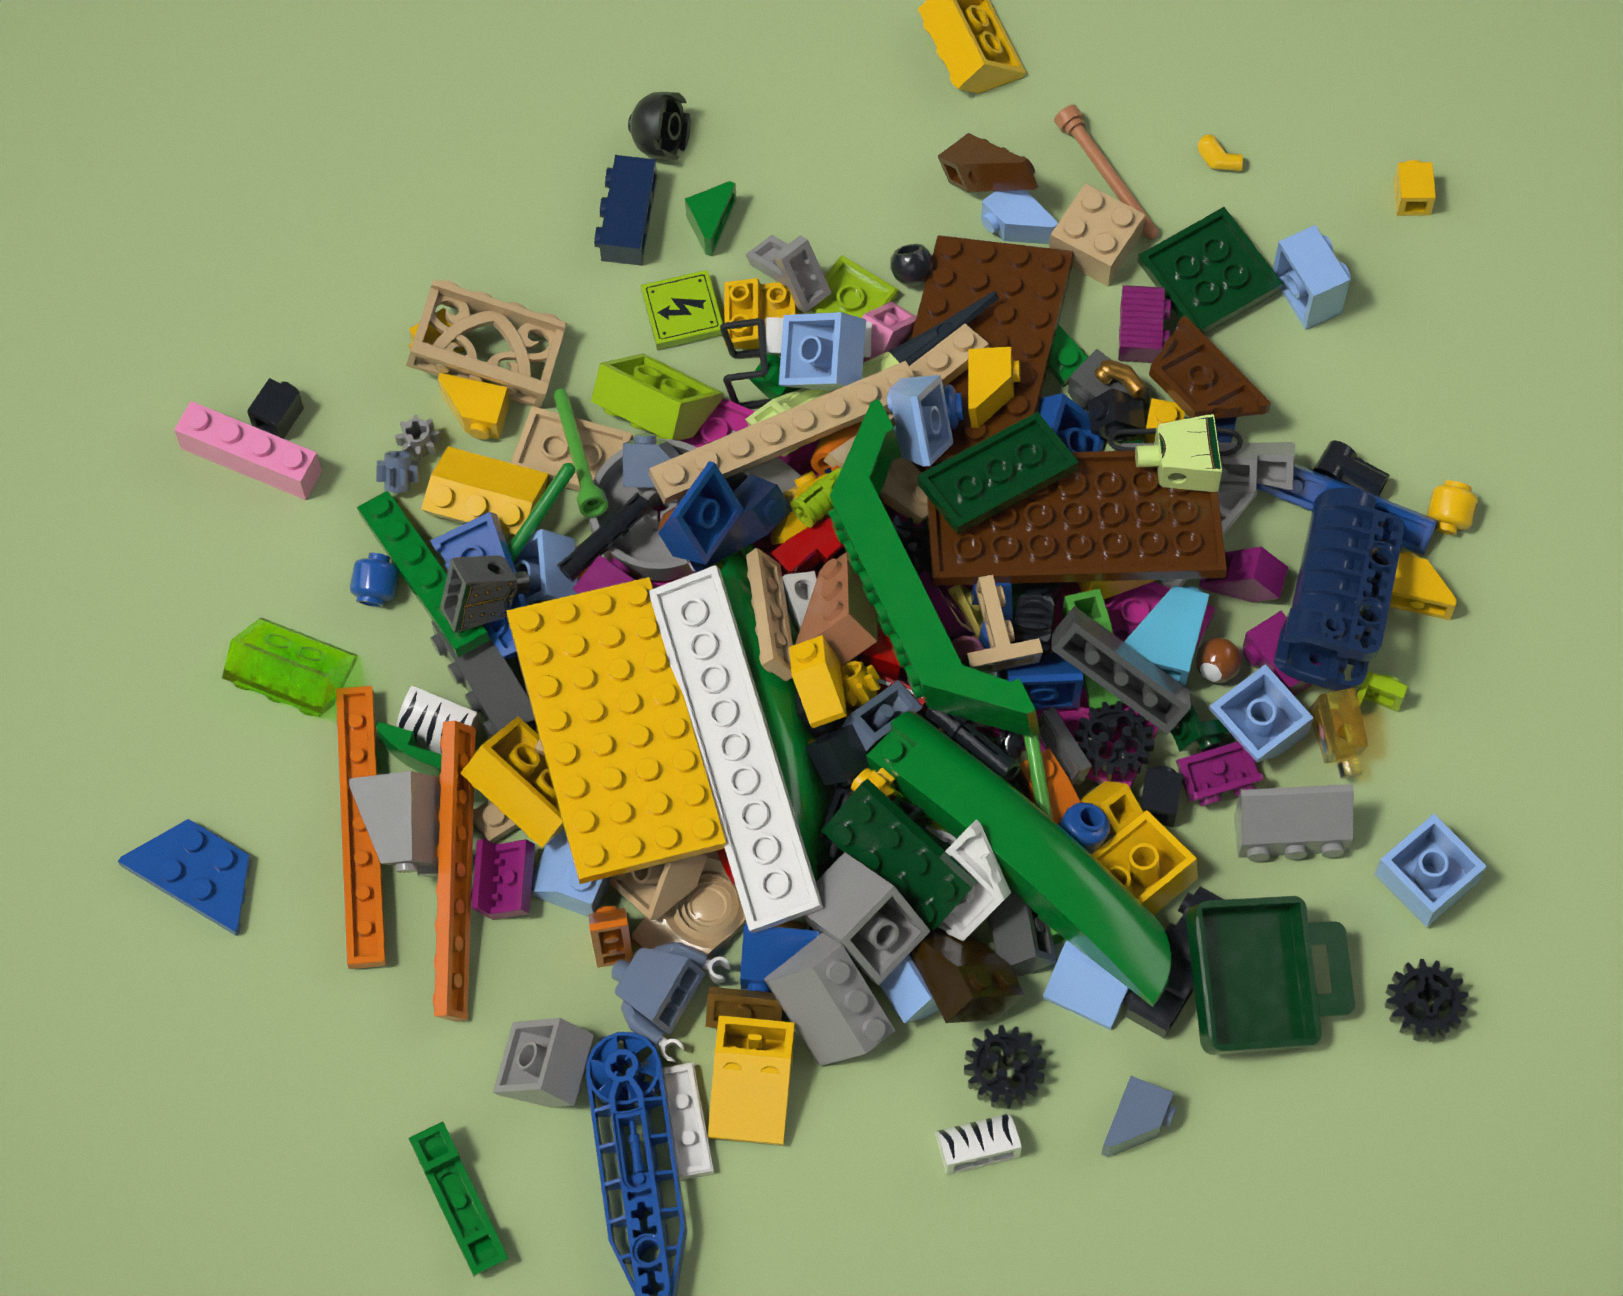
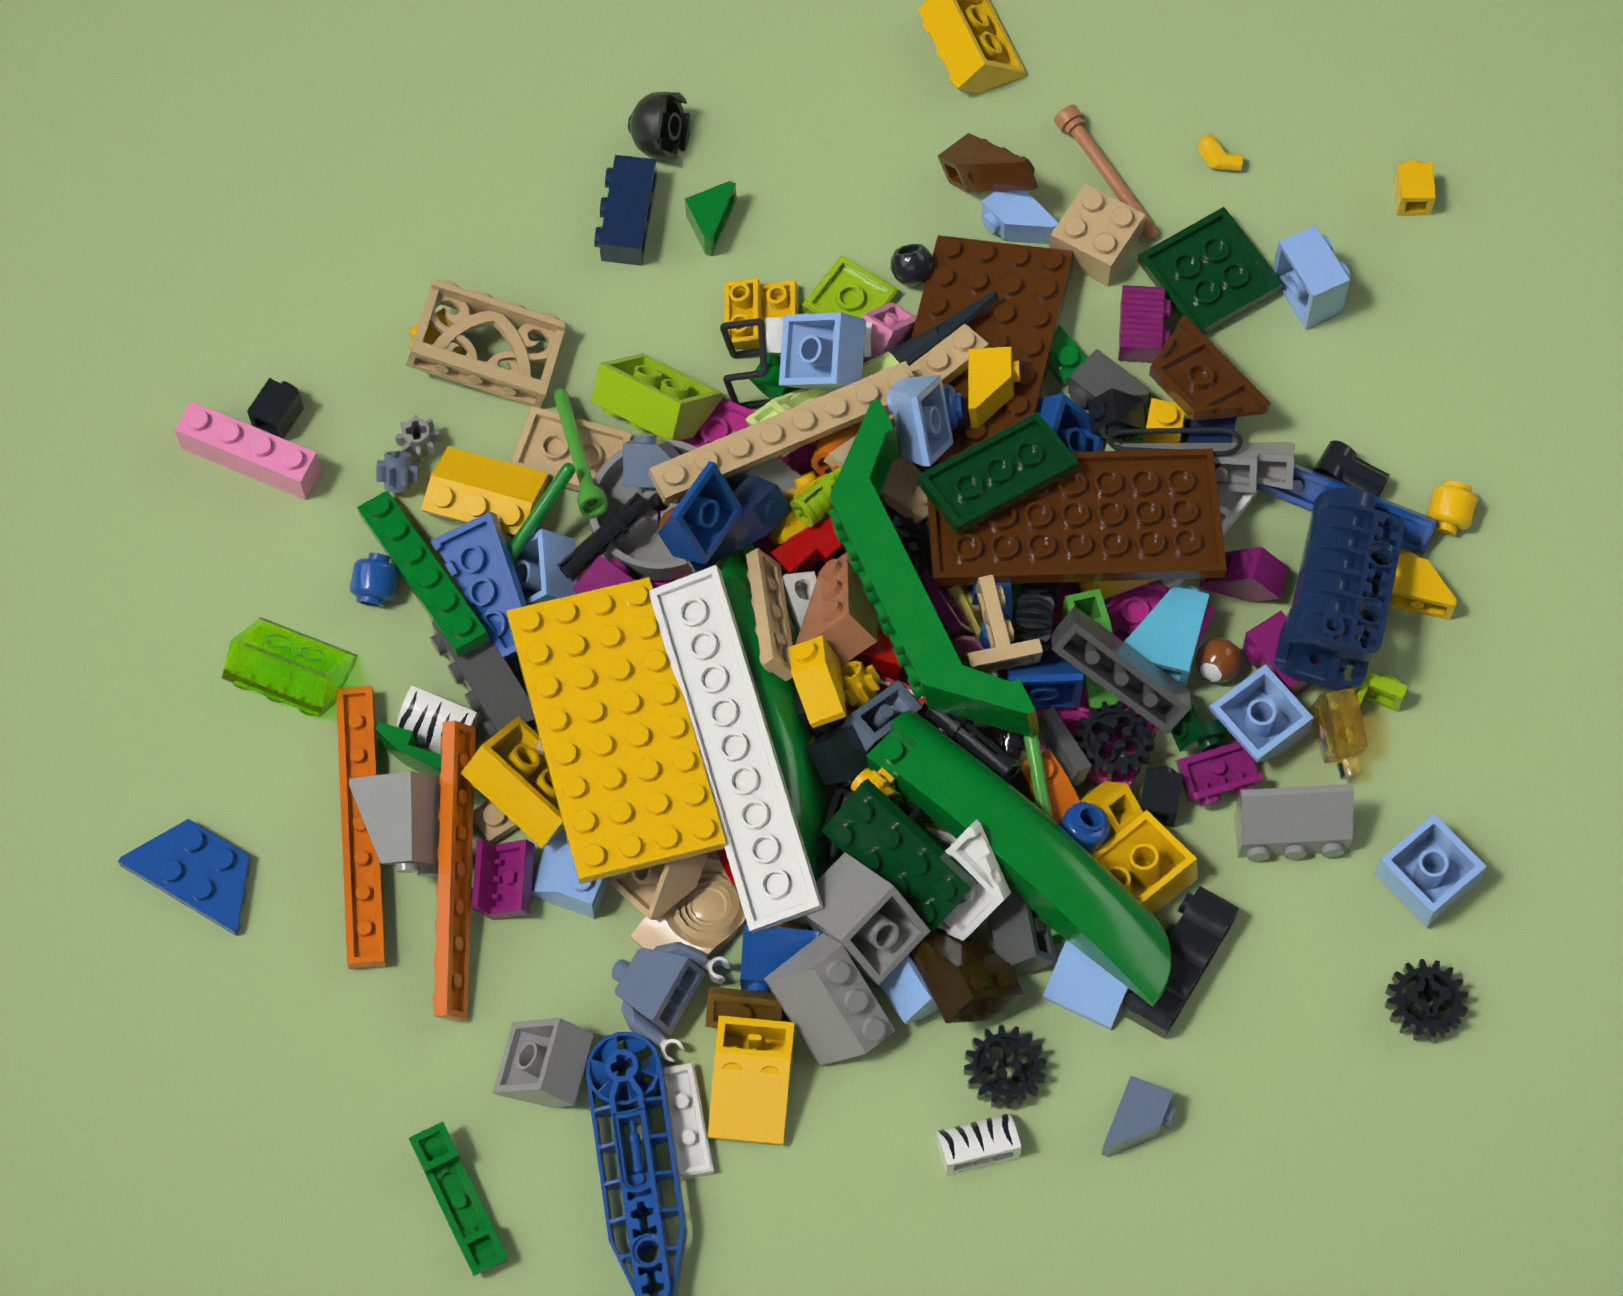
(476, 405): yellow slope -> none
(480, 590): dark grey torso -> none
(610, 935): orange slope -> none
(682, 309): lime tile -> none
(794, 267): light grey bracket -> none
(1124, 373): pearl gold arm -> none
(1184, 454): yellowish green torso -> none
(1259, 974): dark green piece -> none

